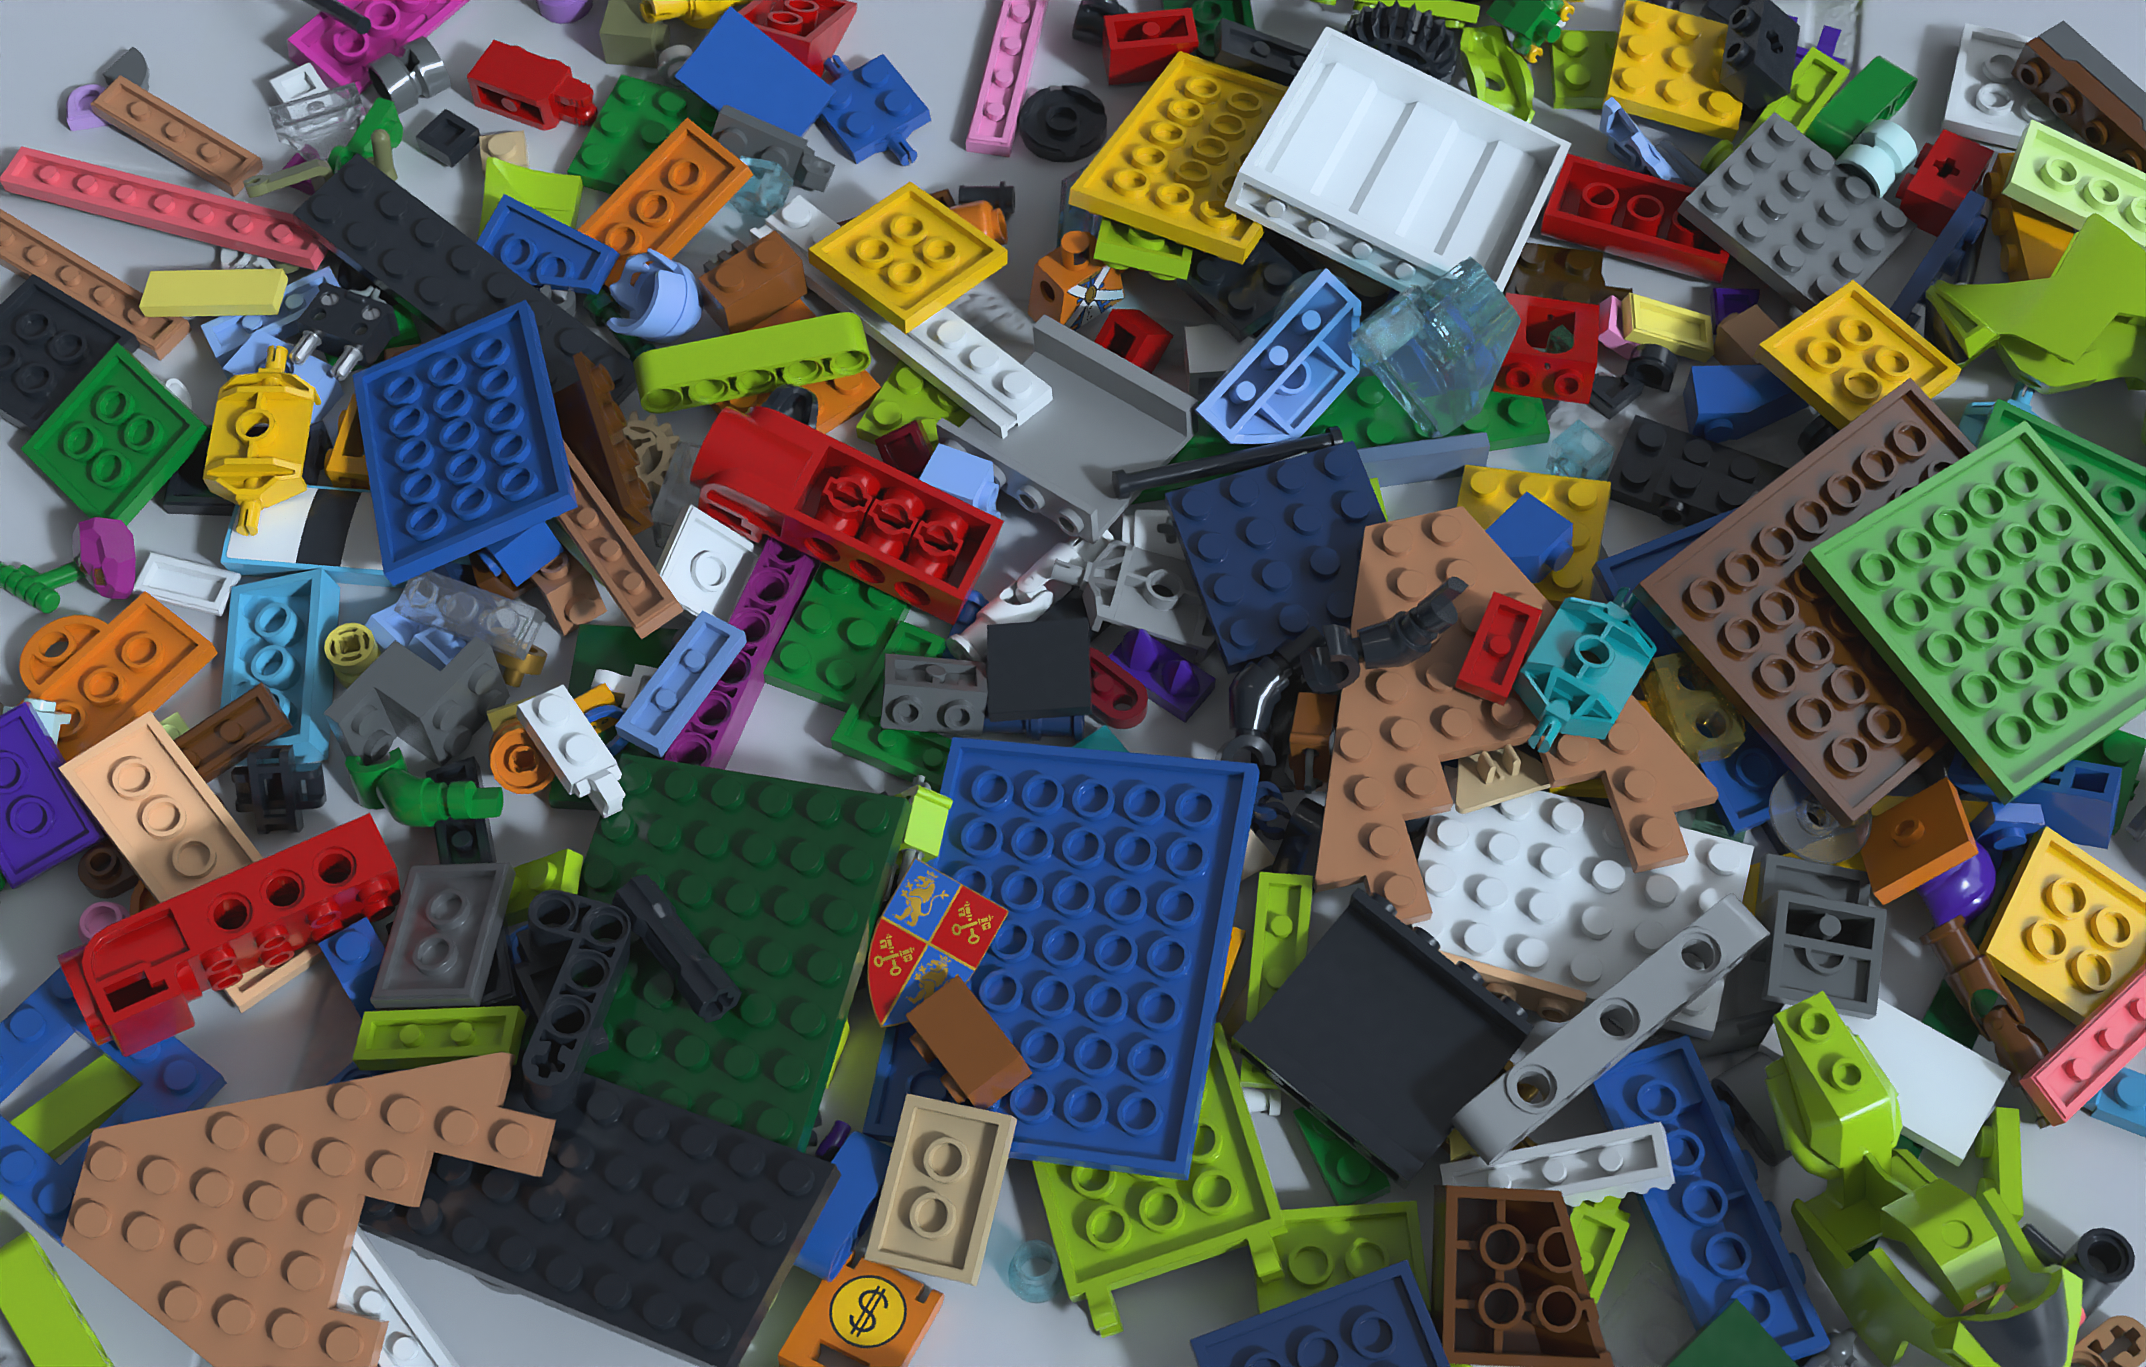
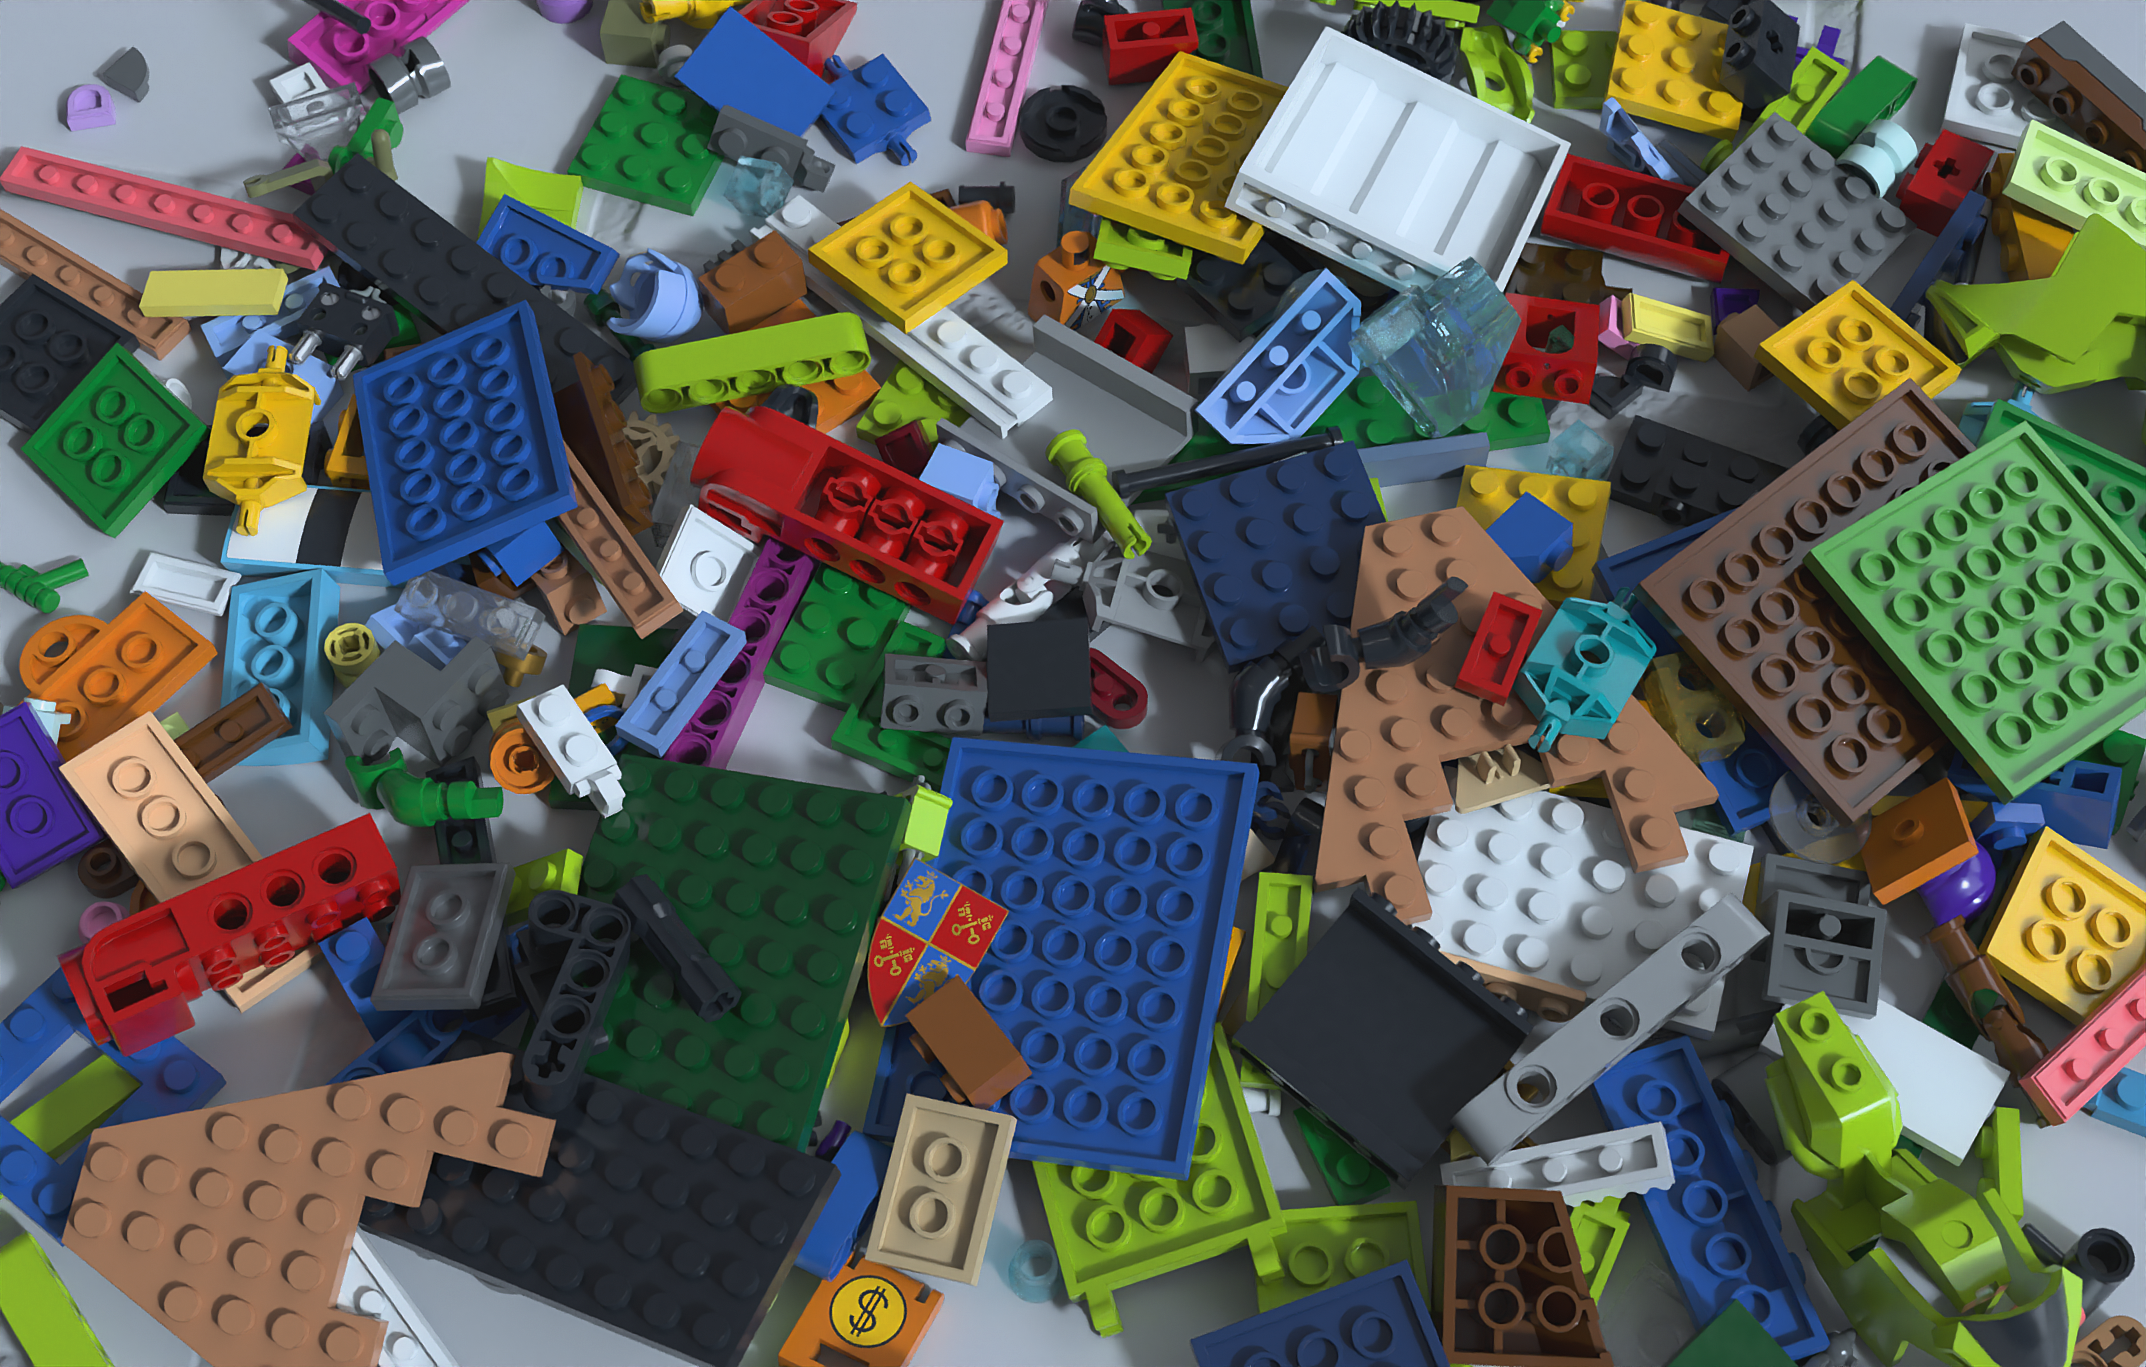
(106, 556): magenta rock -> none
(176, 135): nougat tile -> none
(283, 788): black piece -> none
(436, 1036): lime plate -> none
(448, 138): black plate -> none
(505, 146): tan plate -> none
(530, 88): red hinge -> none
(667, 197): orange plate -> none
(1088, 478): none -> lime pin
(1165, 674): dark purple tile -> none
(1257, 53): black plate -> none
(1735, 401): blue slope -> none

